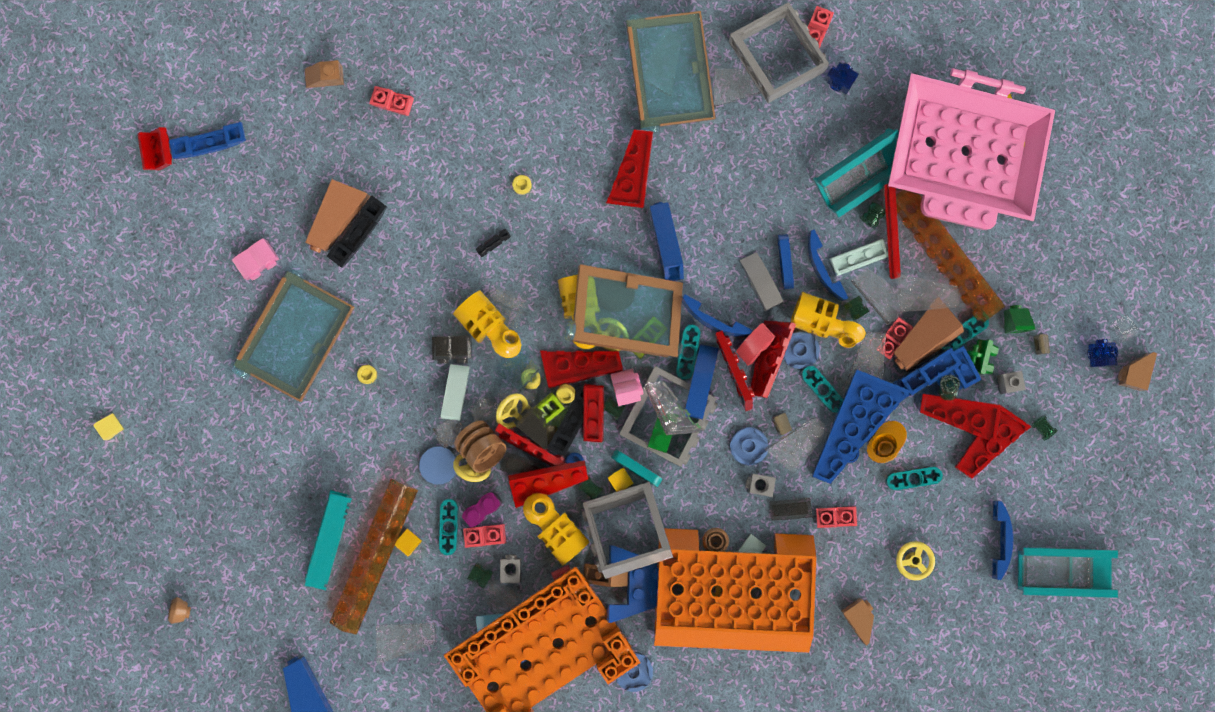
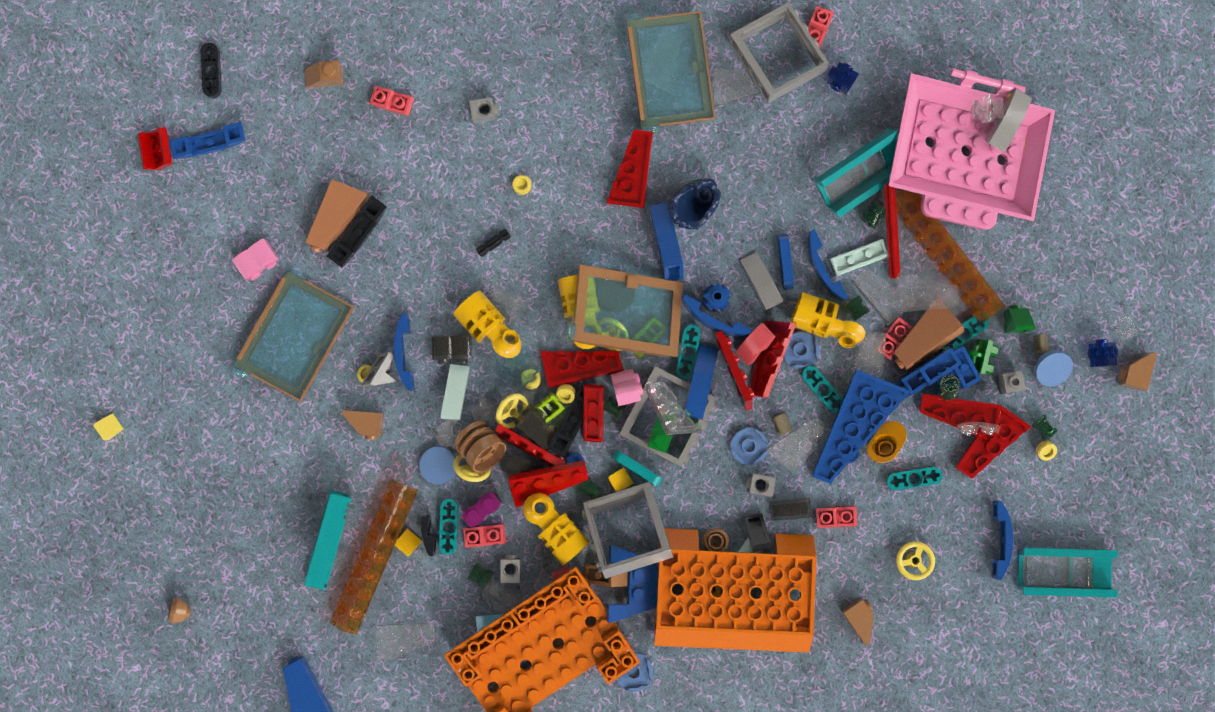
(215, 56): none -> black beam
(366, 423): none -> medium nougat slope
(377, 373): none -> light grey slope
(402, 329): none -> blue slope
(428, 540): none -> black slope
(476, 105): none -> light grey brick
(694, 205): none -> dark blue hair
(709, 300): none -> blue brick
(757, 532): none -> black tile
(972, 427): none -> clear slope
(987, 108): none -> clear brick
(1006, 128): none -> light grey slope
(1046, 450): none -> light yellow tile
(1053, 368): none -> medium blue tile

